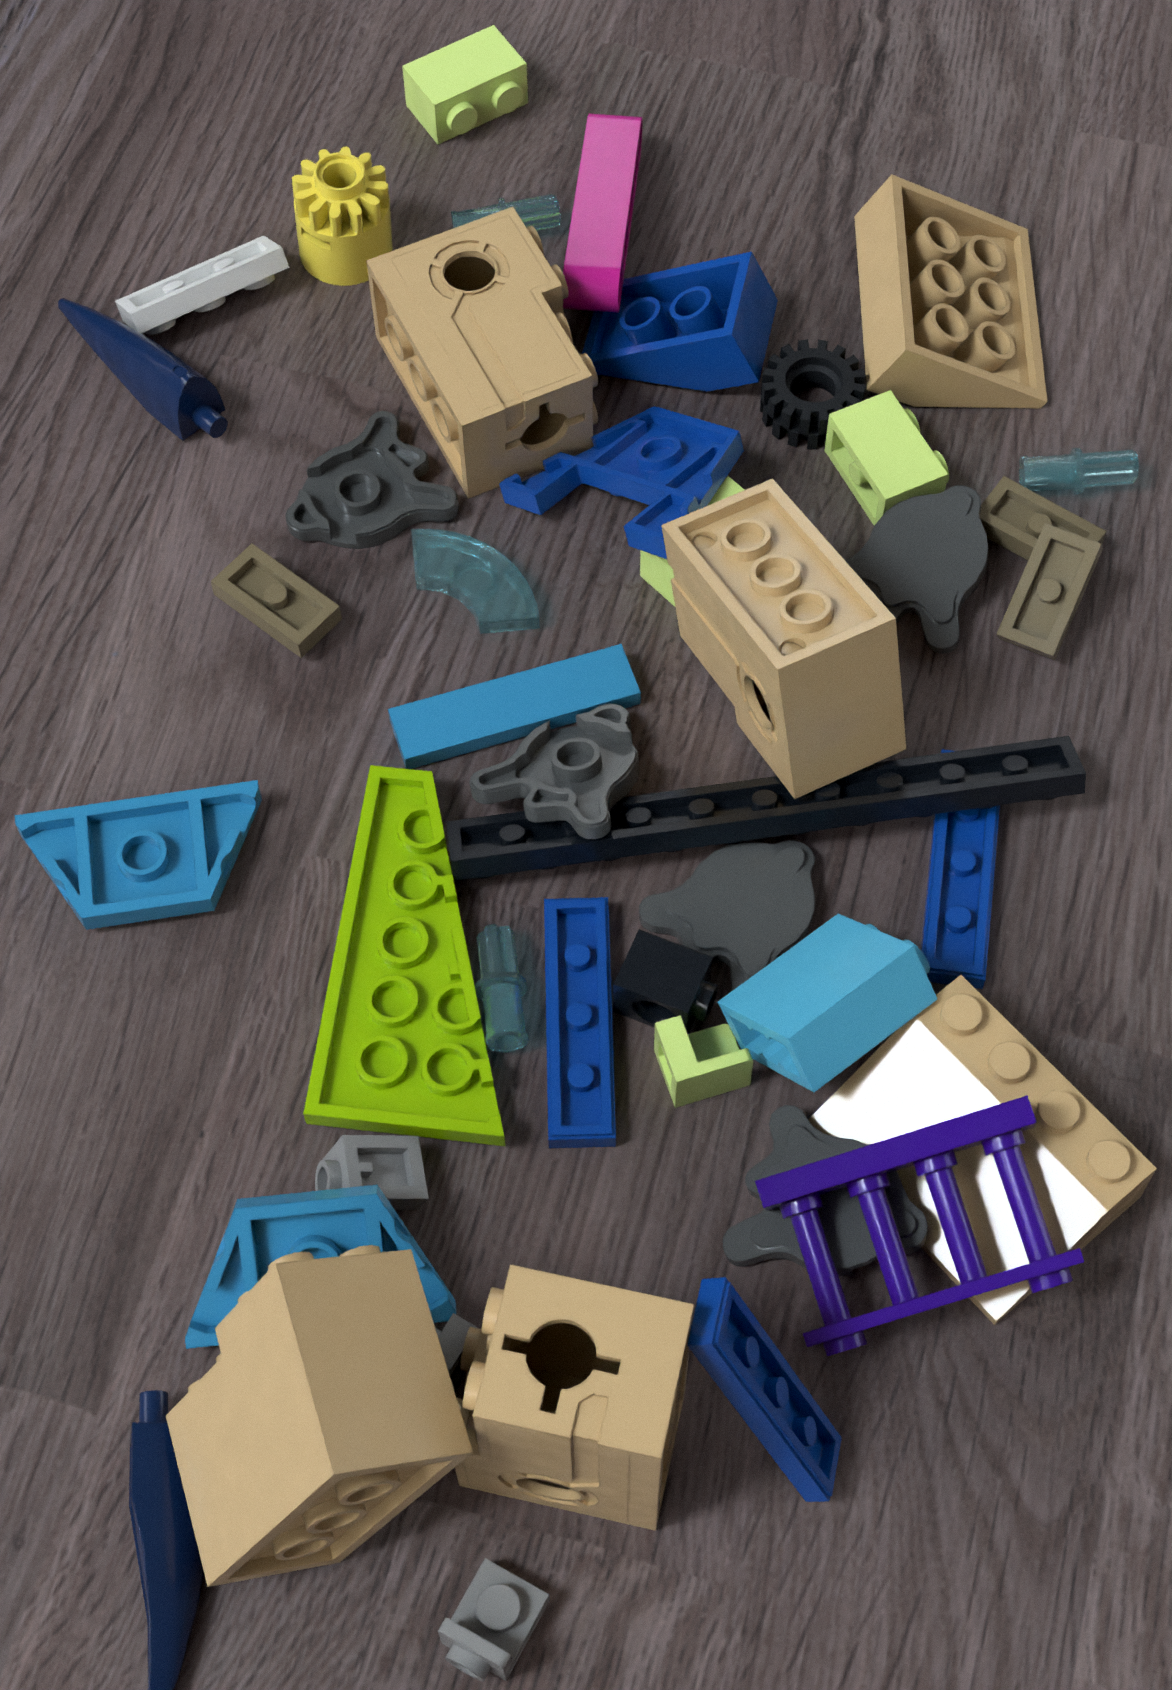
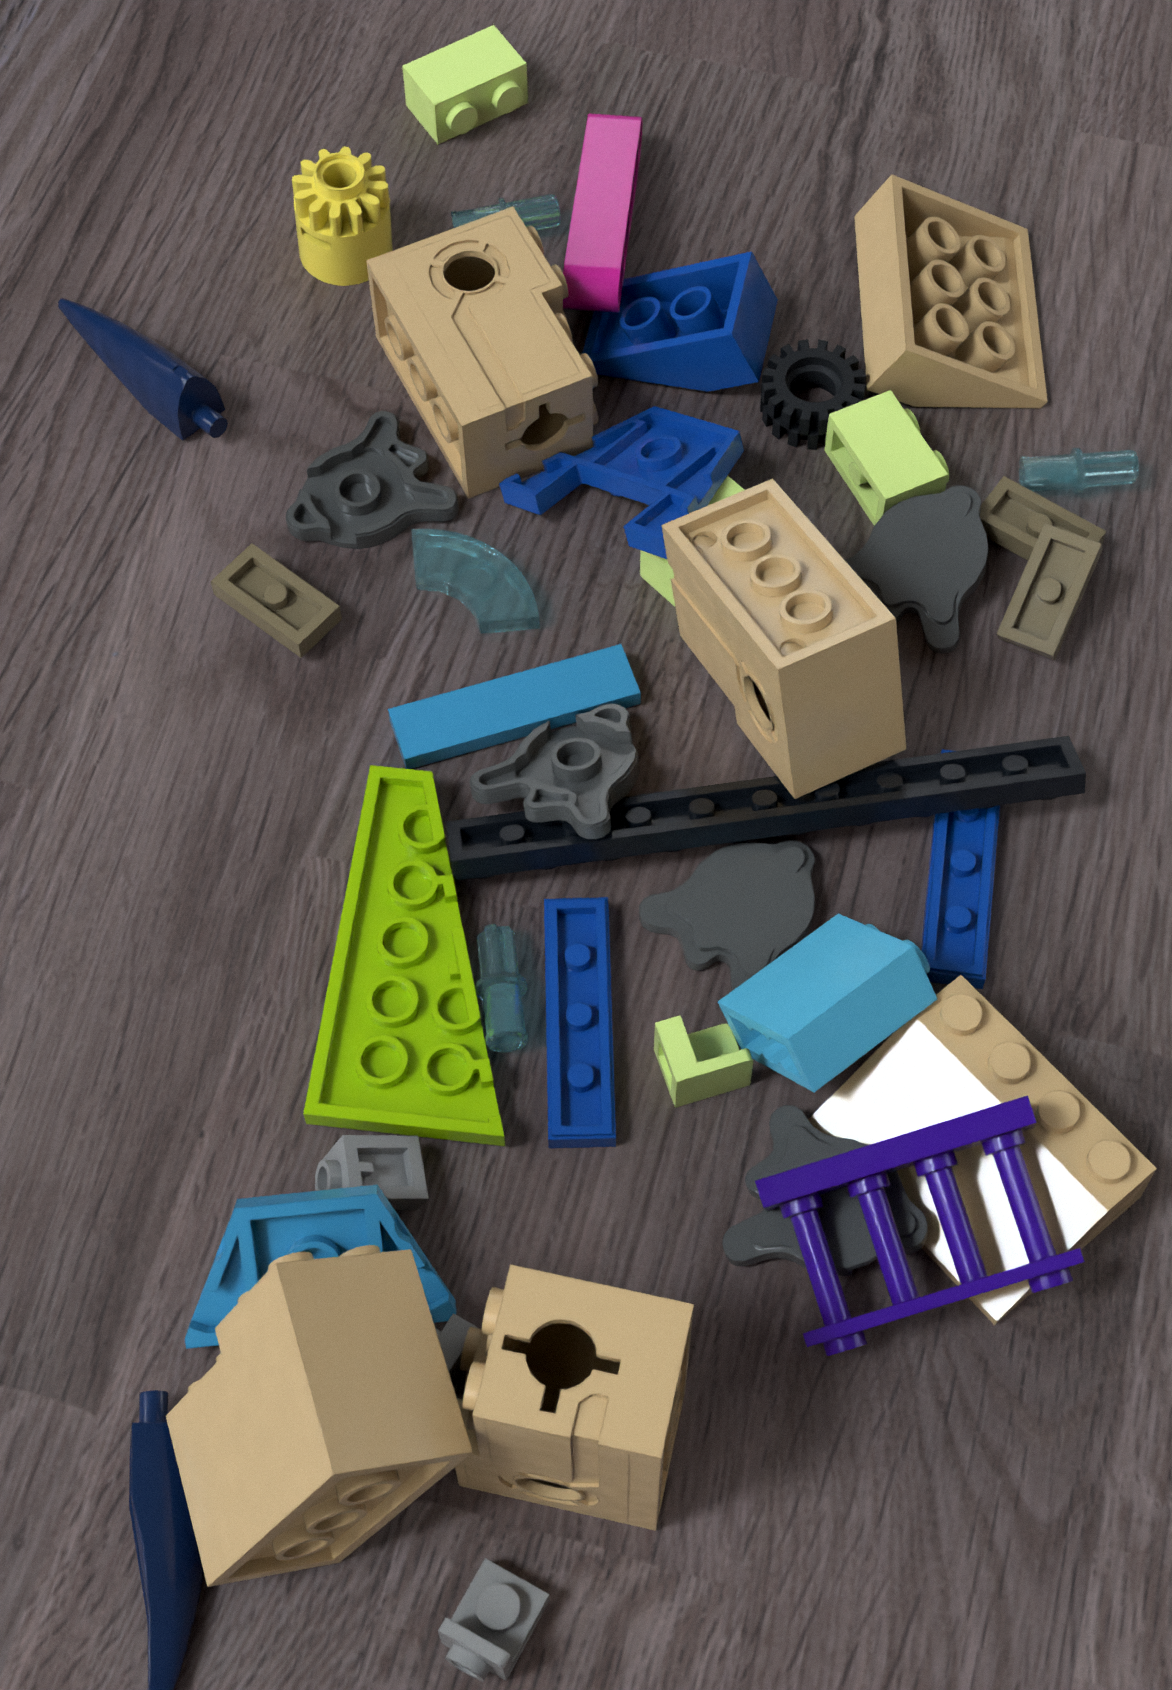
(143, 853): dark azure wing -> none
(202, 286): white plate -> none
(664, 982): black brick -> none
(764, 1389): blue tile -> none

